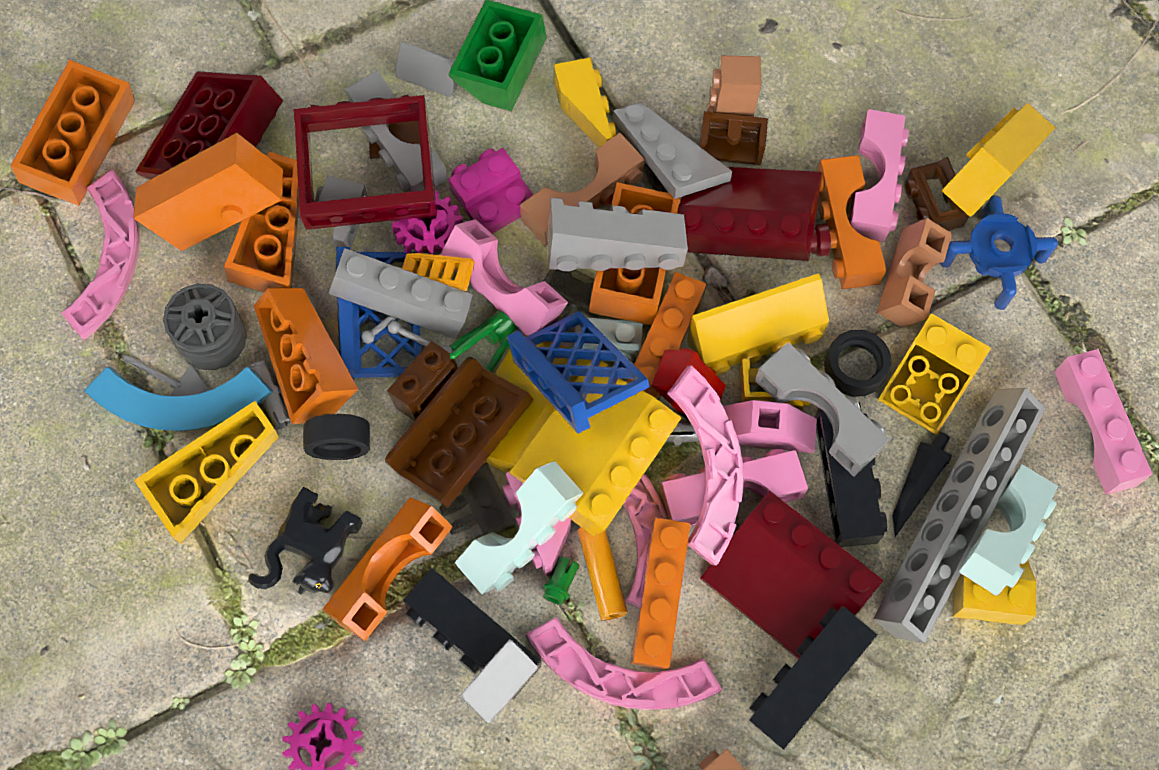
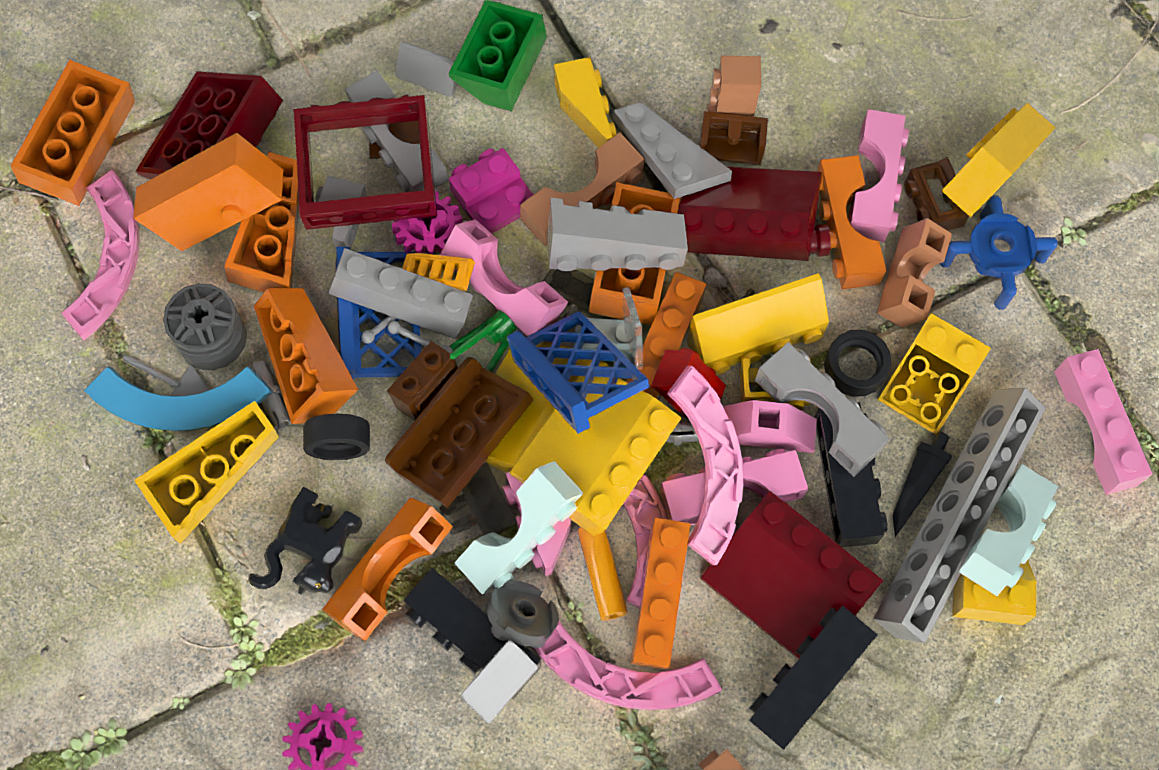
(528, 629): none -> dark grey plate
(557, 589): green pin -> none
(632, 328): none -> clear piece

